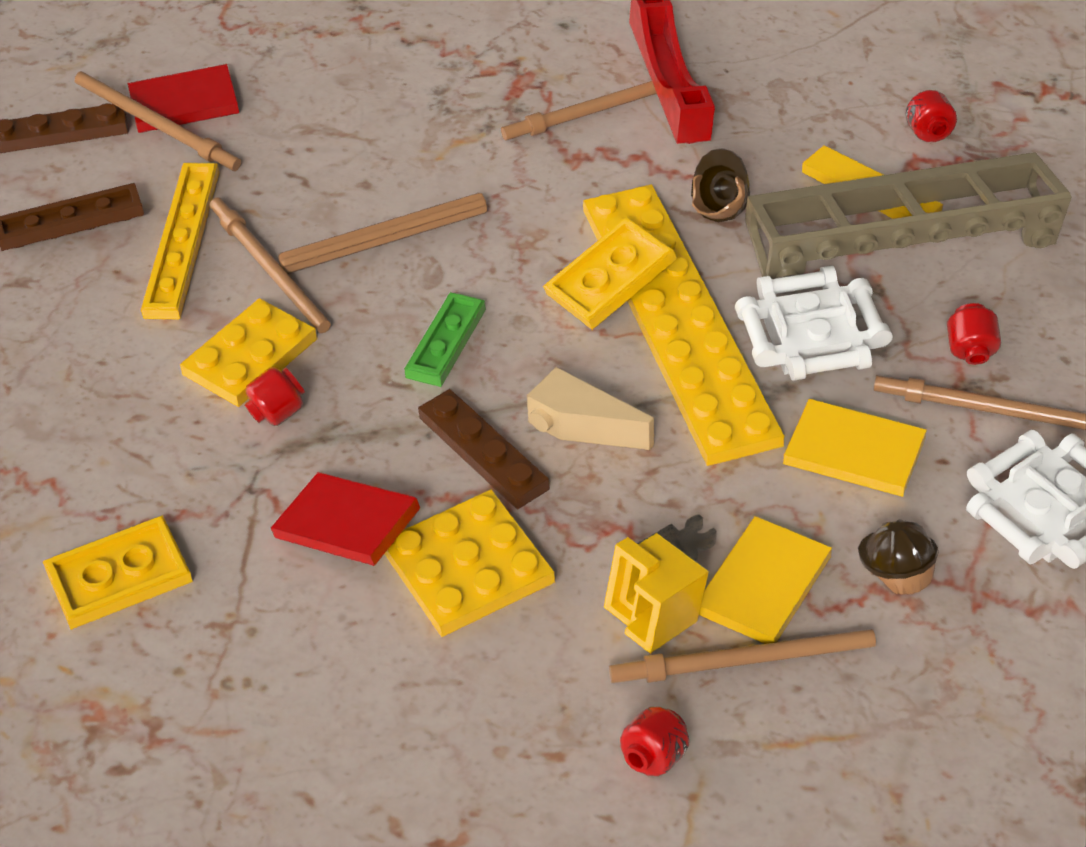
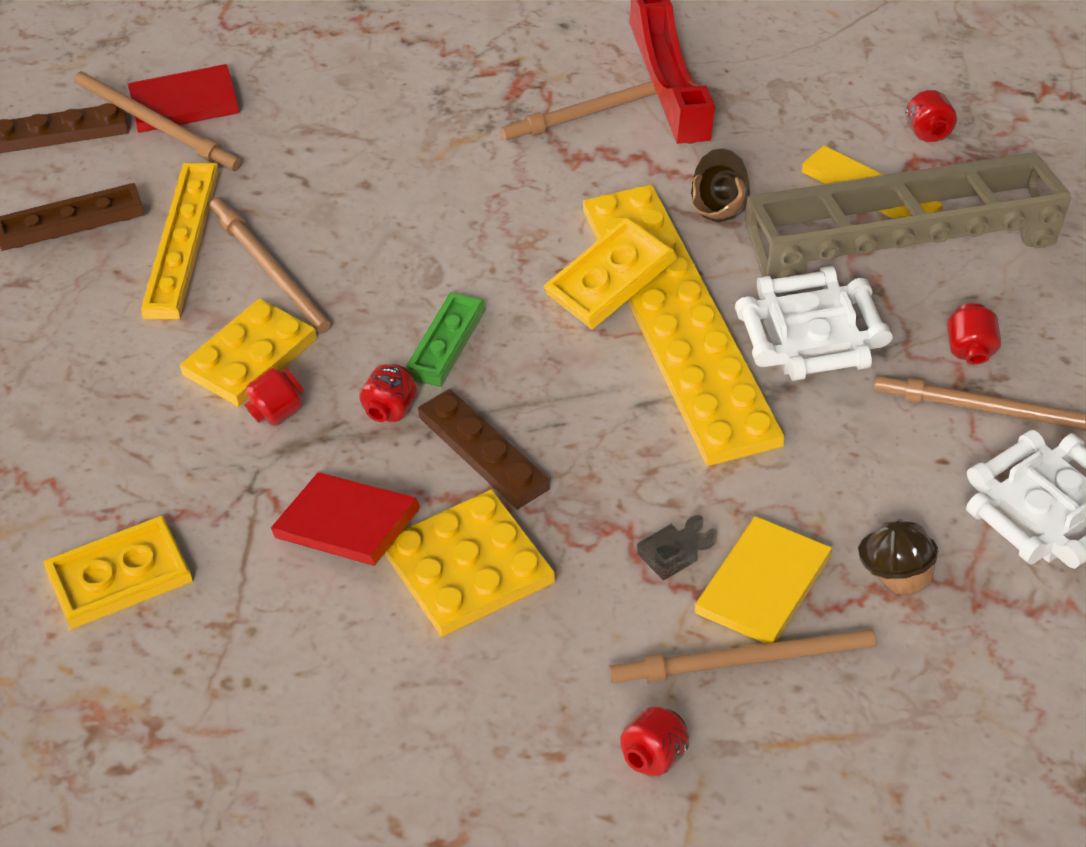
(382, 233): medium nougat axle -> none
(388, 393): none -> red head
(586, 414): tan slope -> none
(654, 590): yellow plate -> none
(855, 447): yellow tile -> none

